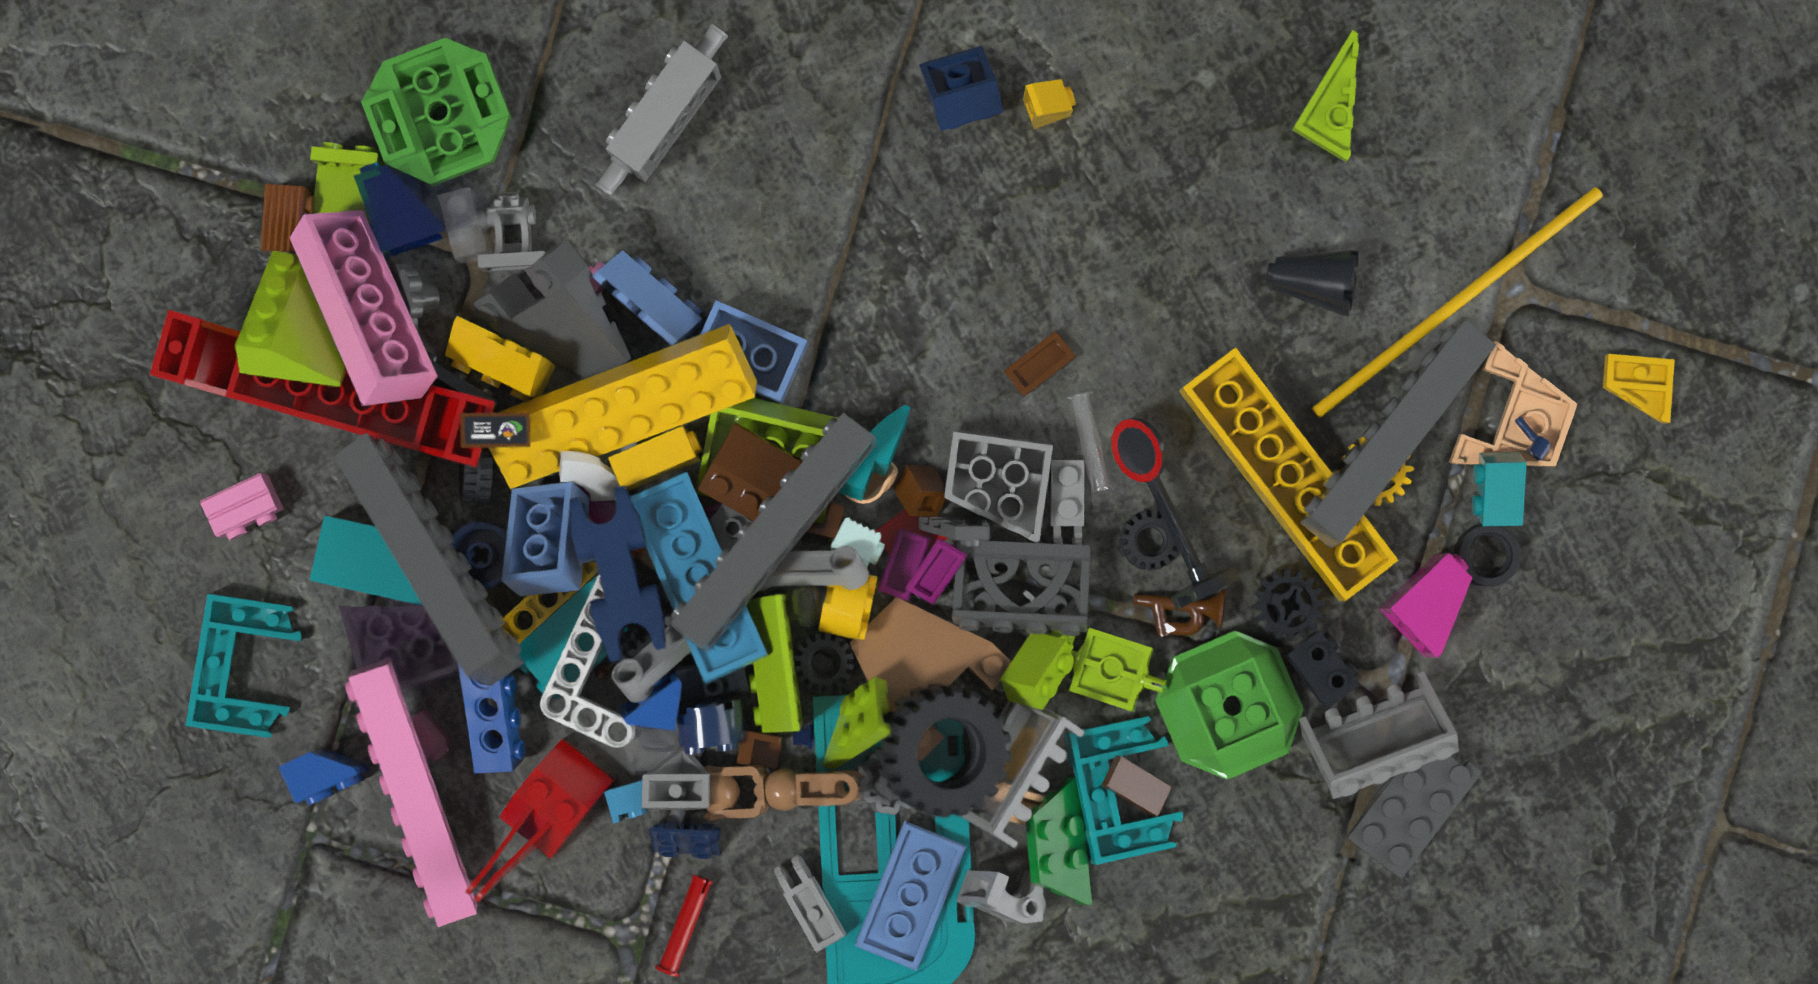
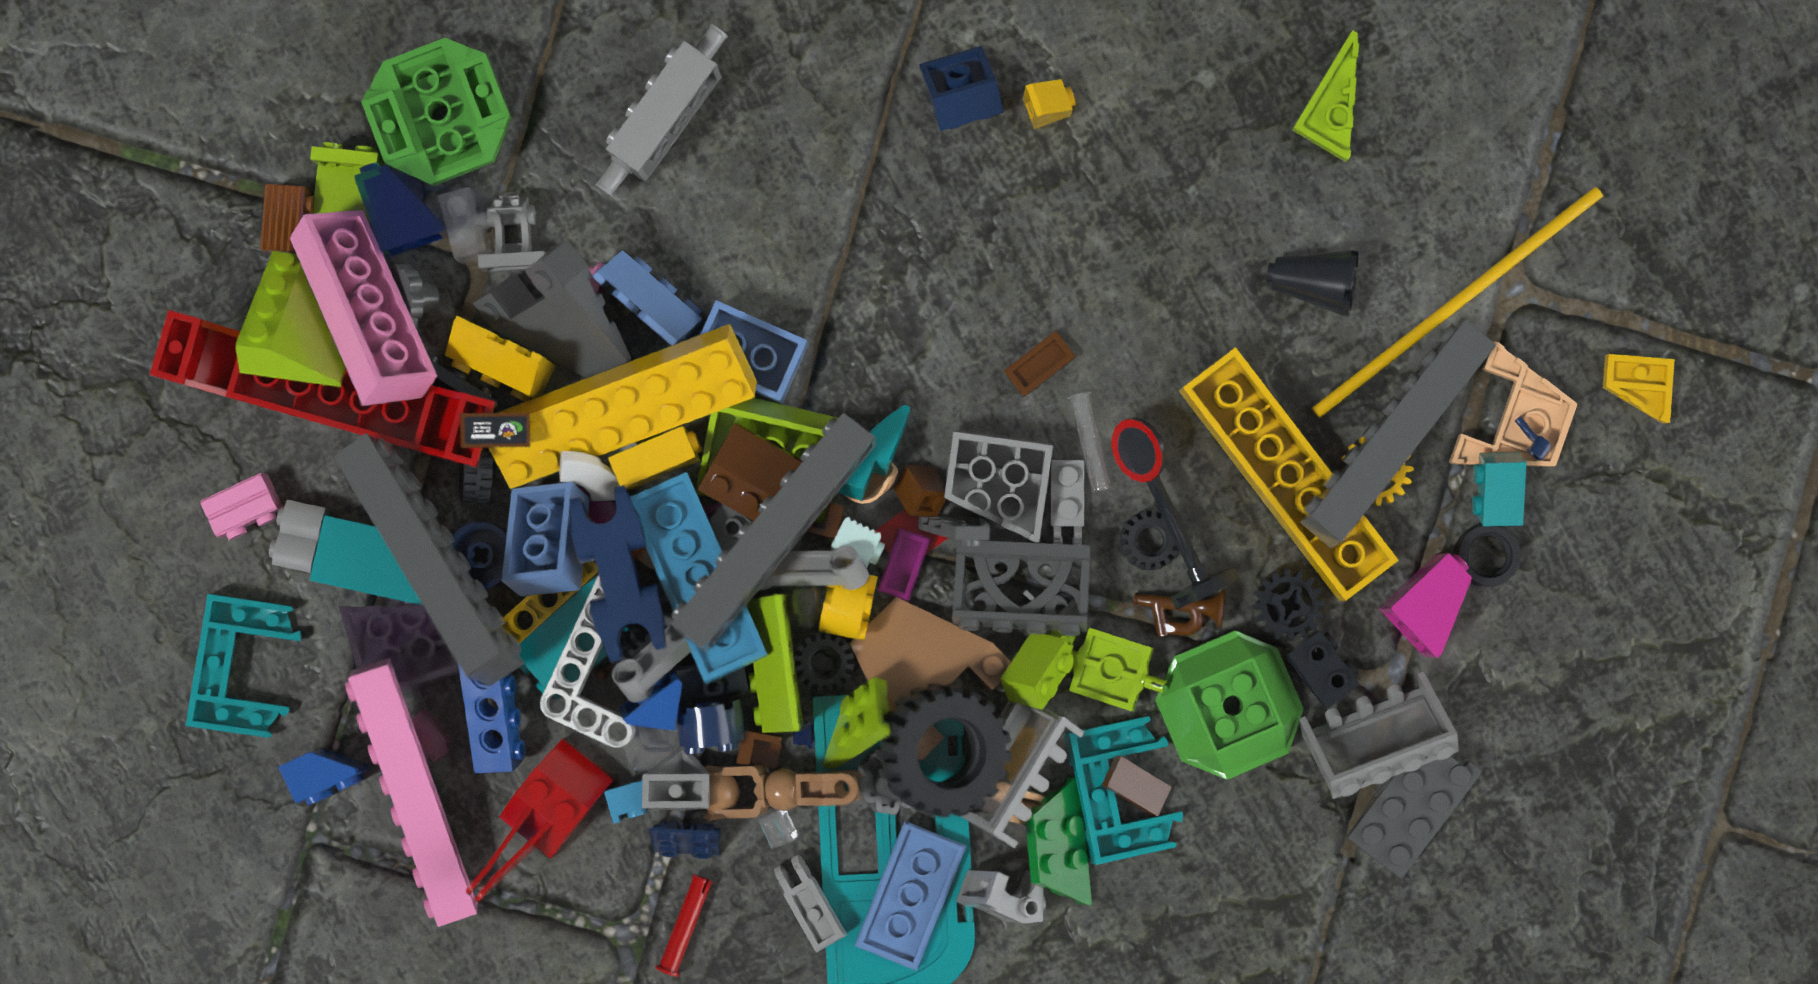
(298, 535): none -> light grey brick
(778, 828): none -> clear slope
(936, 571): magenta tile -> none

